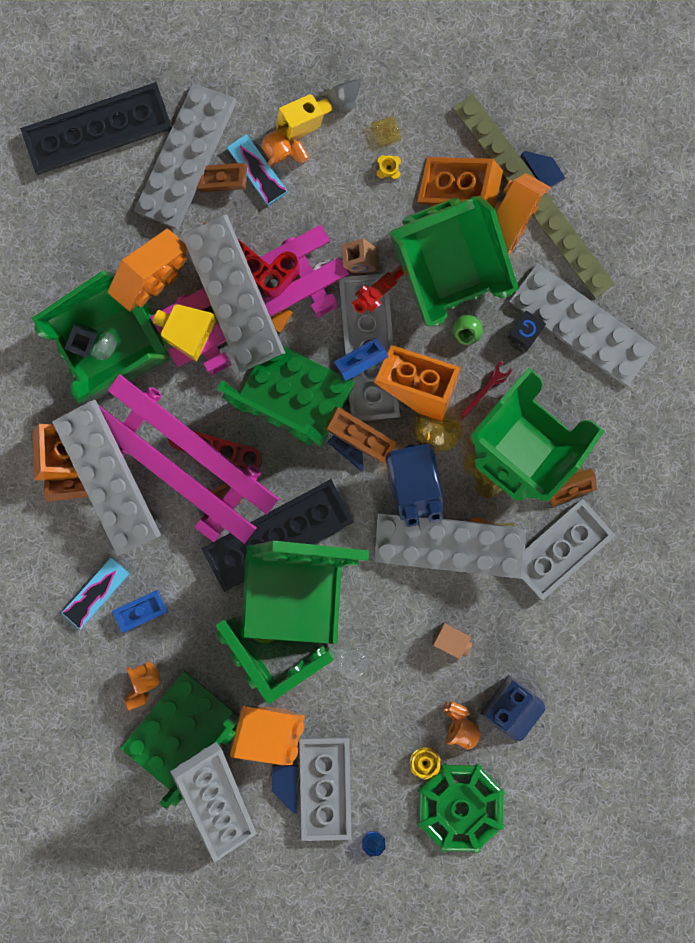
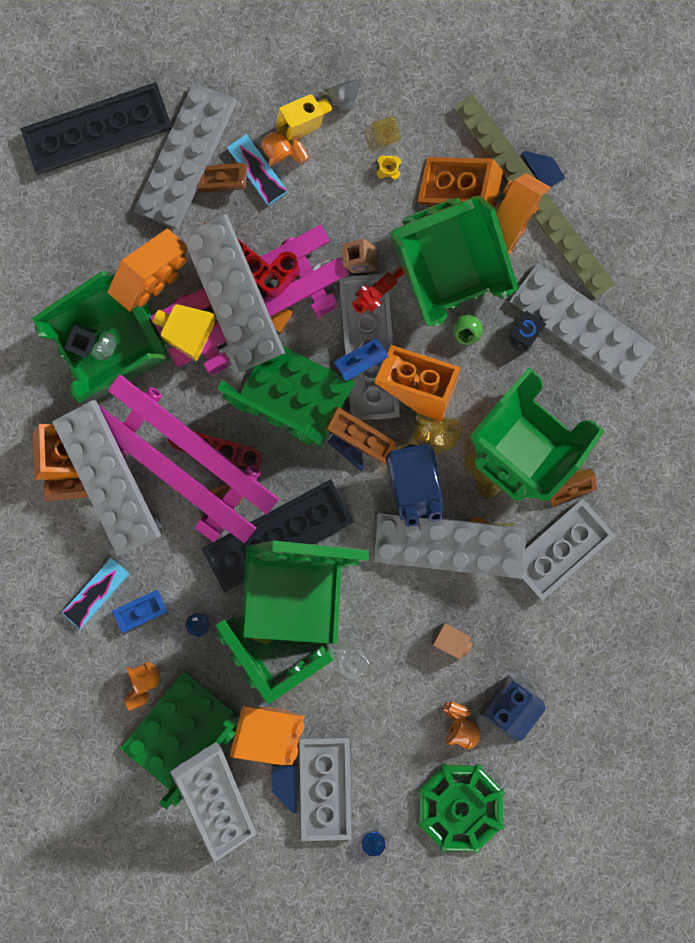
(197, 624): none -> clear blue tile
(425, 771): yellow plate -> none
(495, 379): dark red flag -> none

